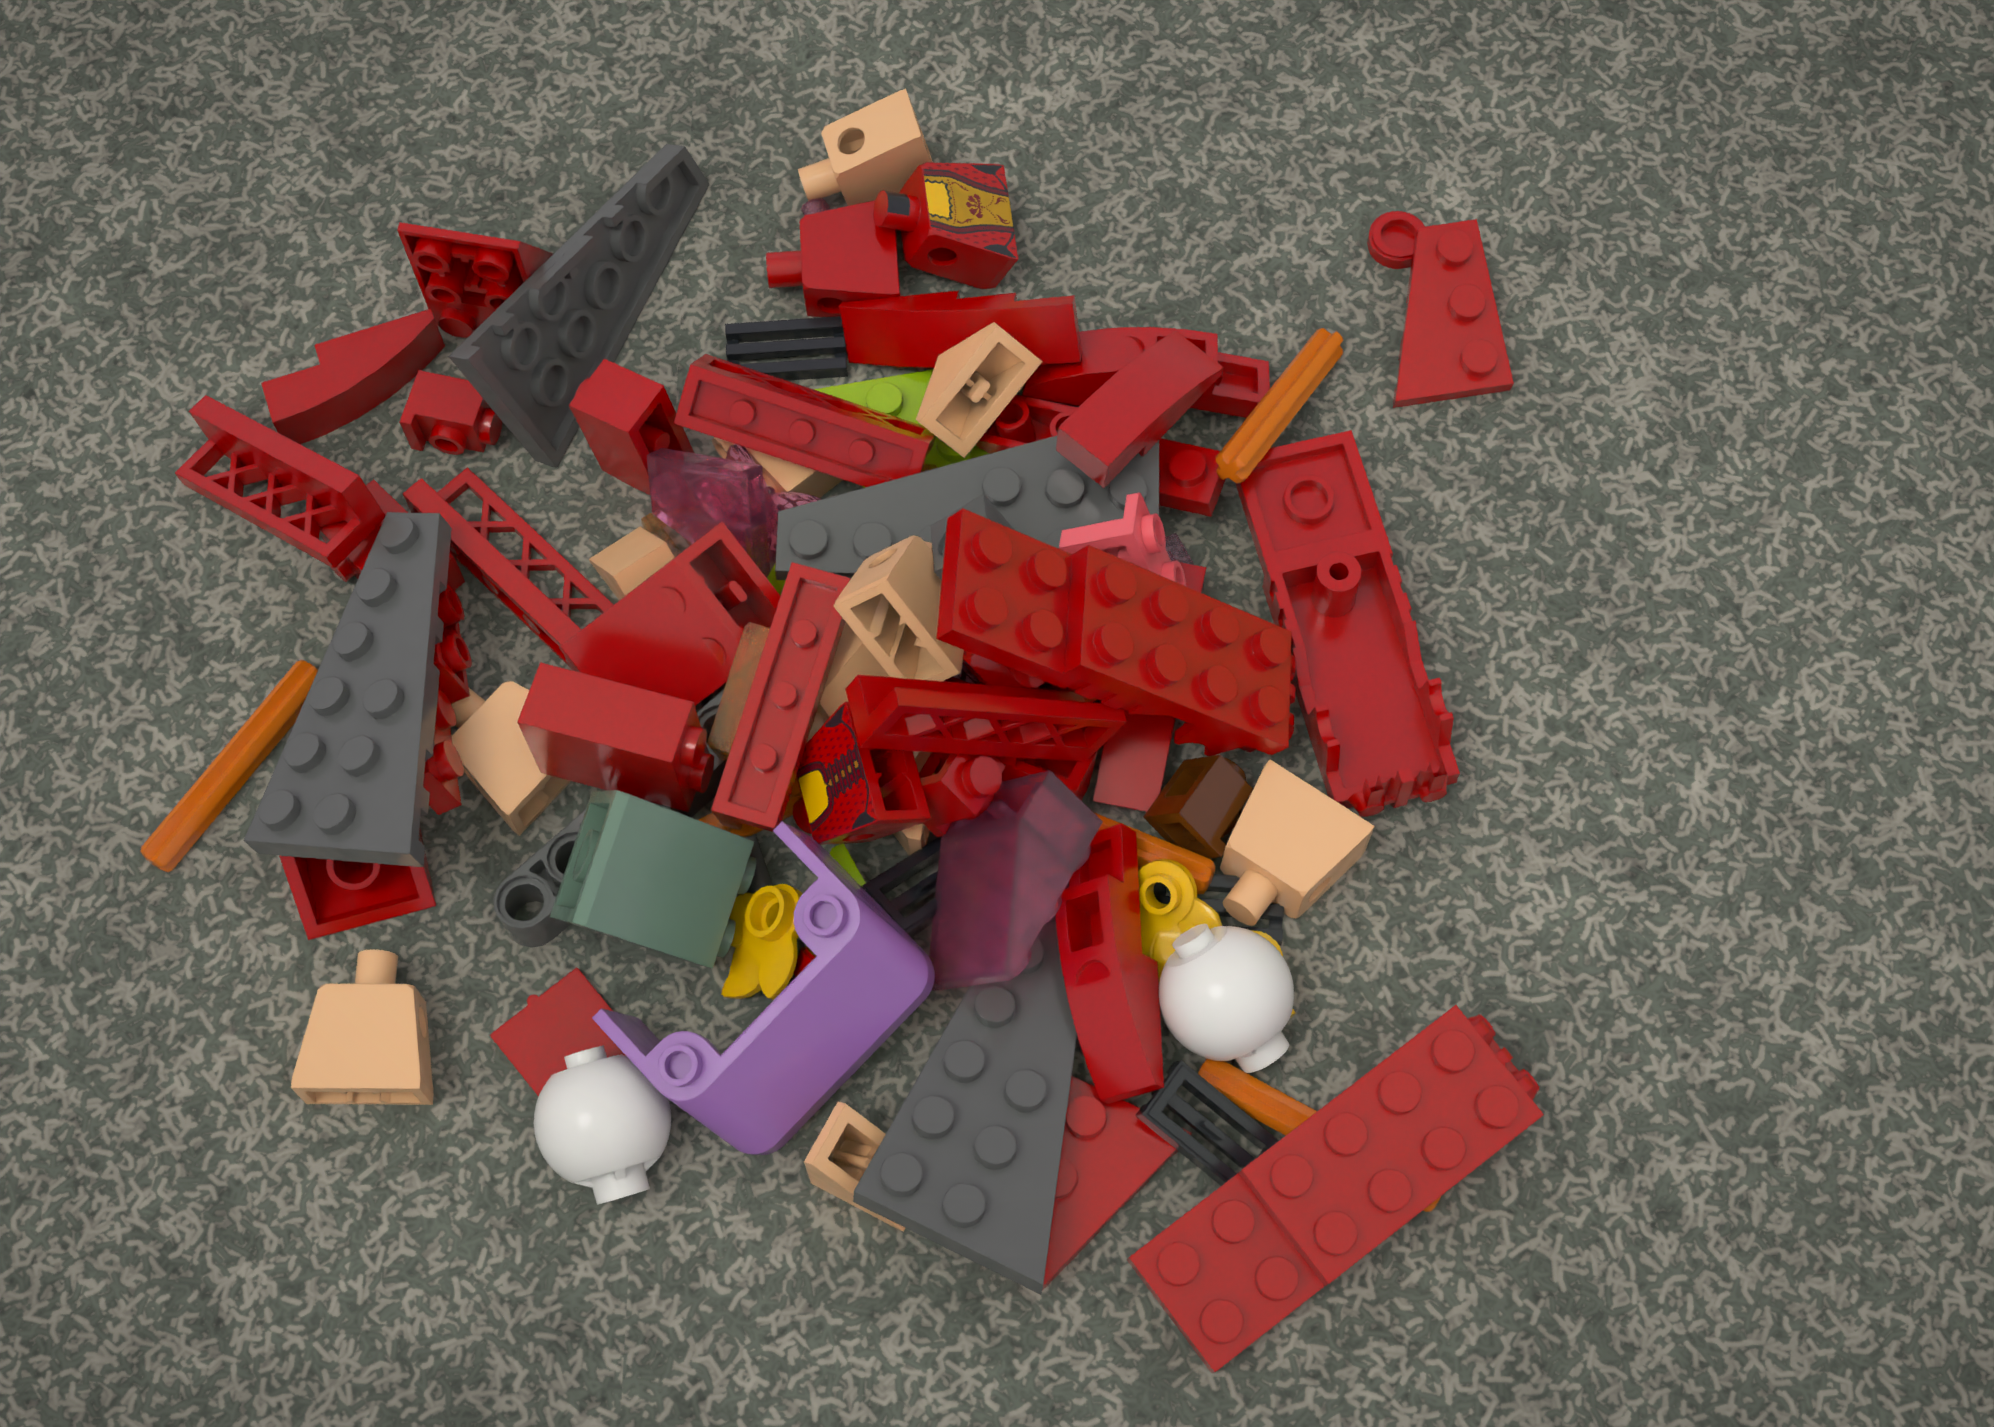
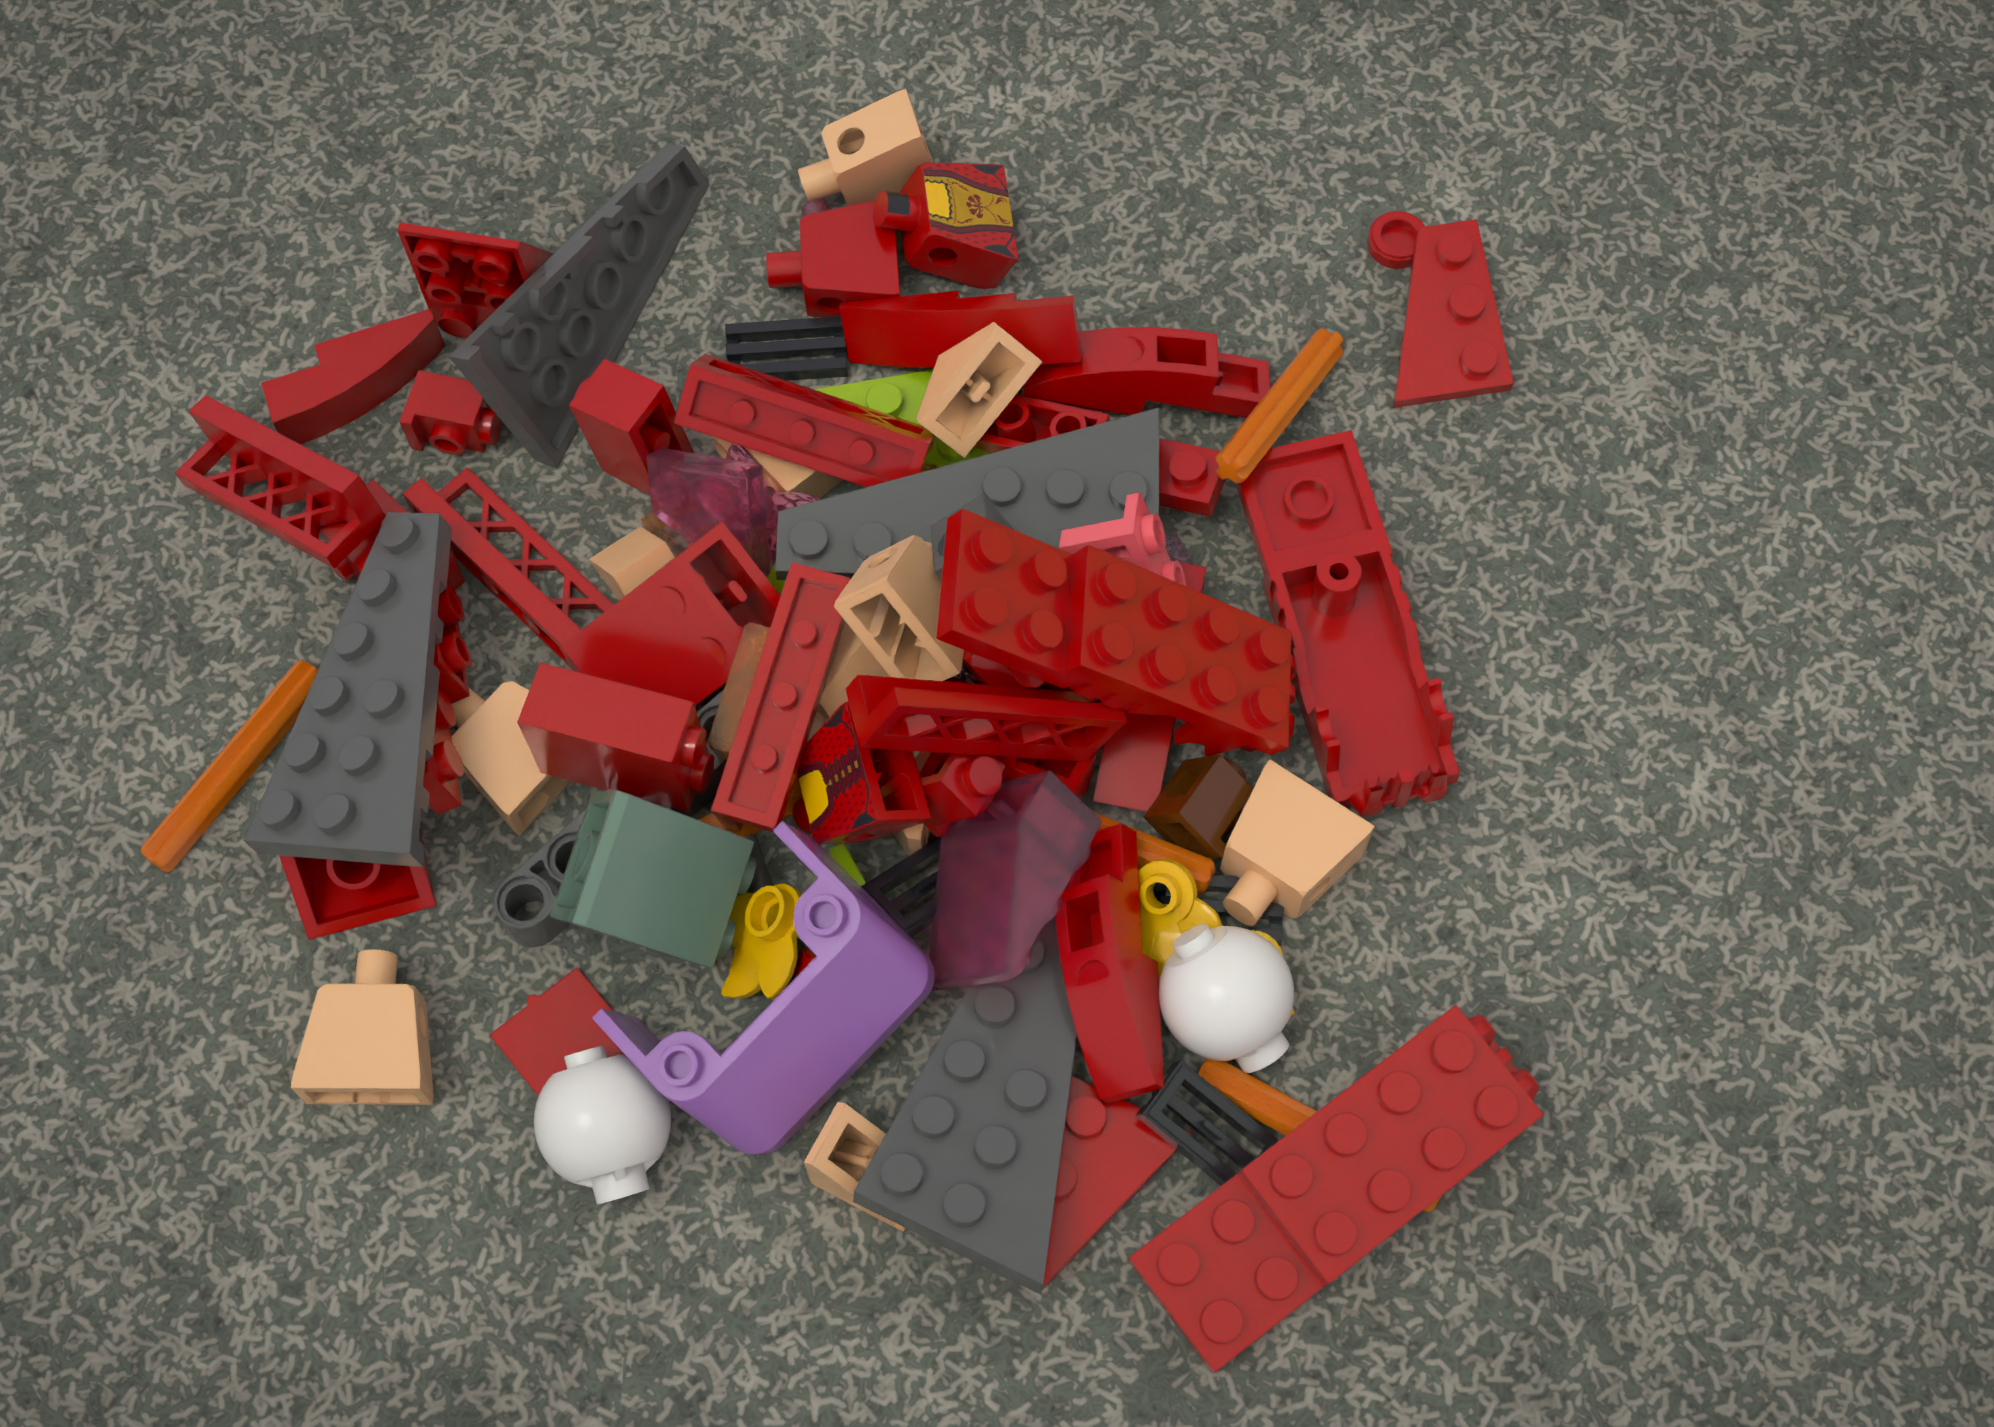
(1136, 407): red slope -> none

